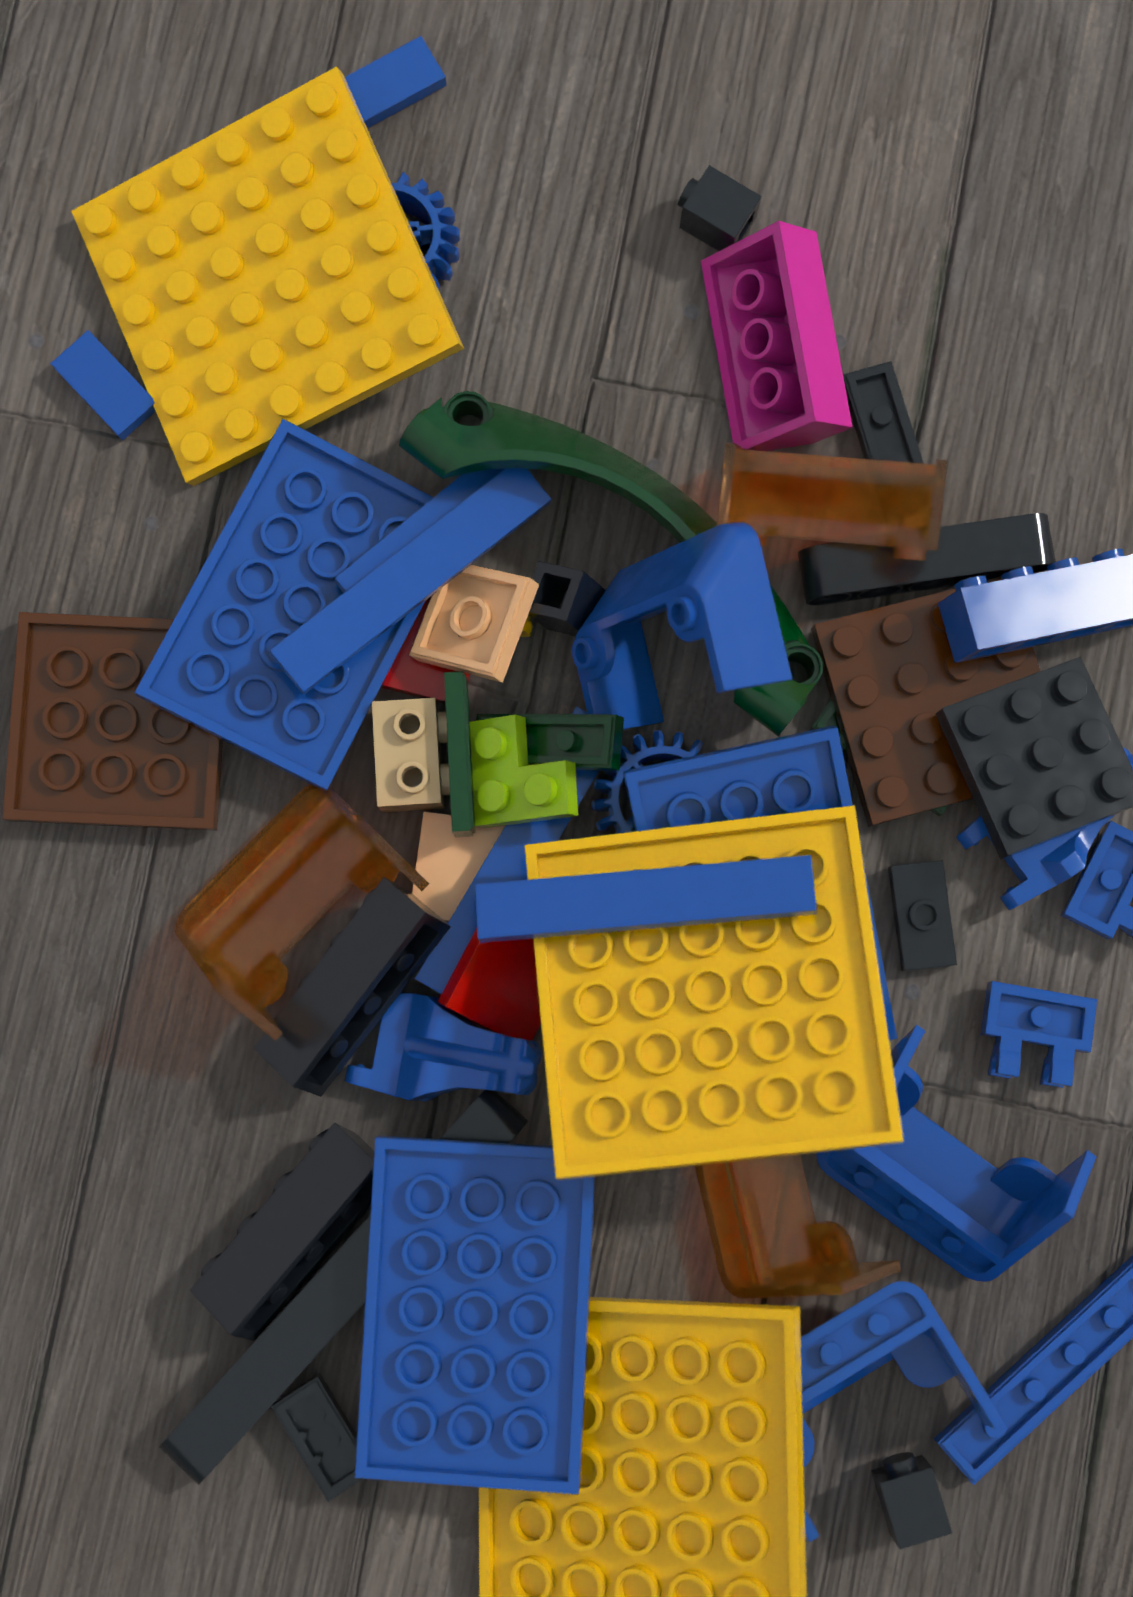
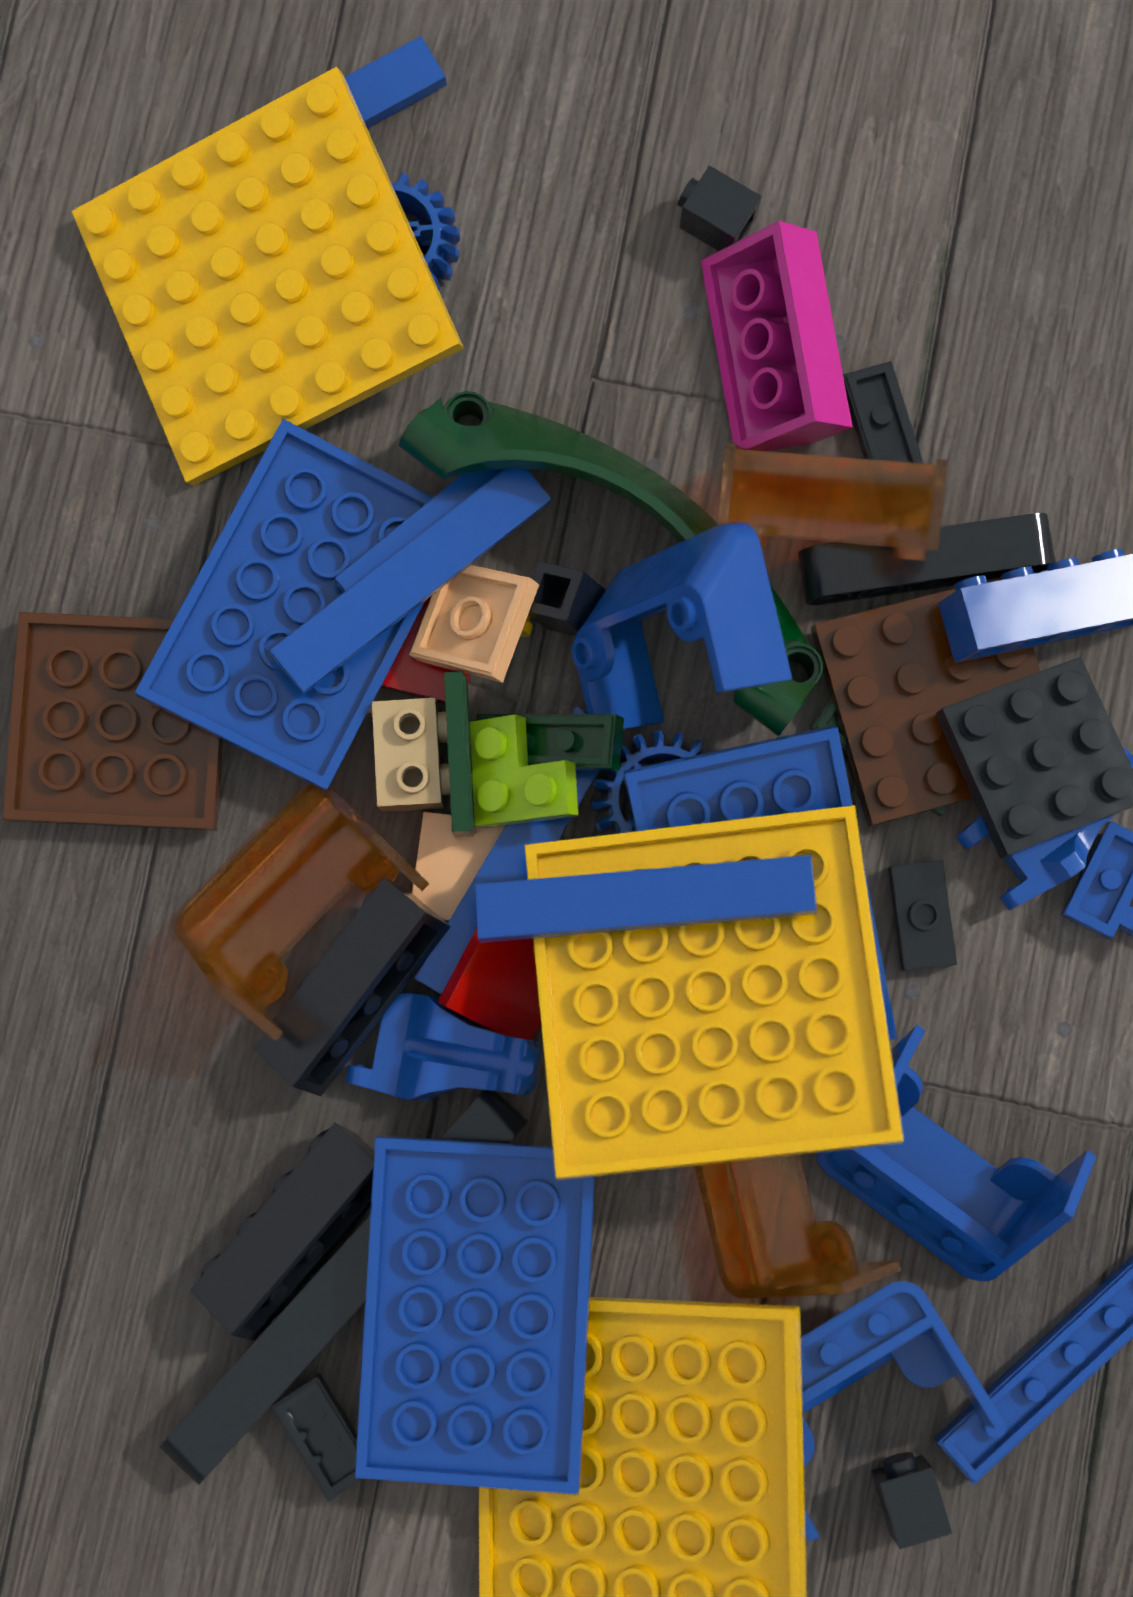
(104, 385): blue tile -> none
(1039, 1018): blue plate -> none

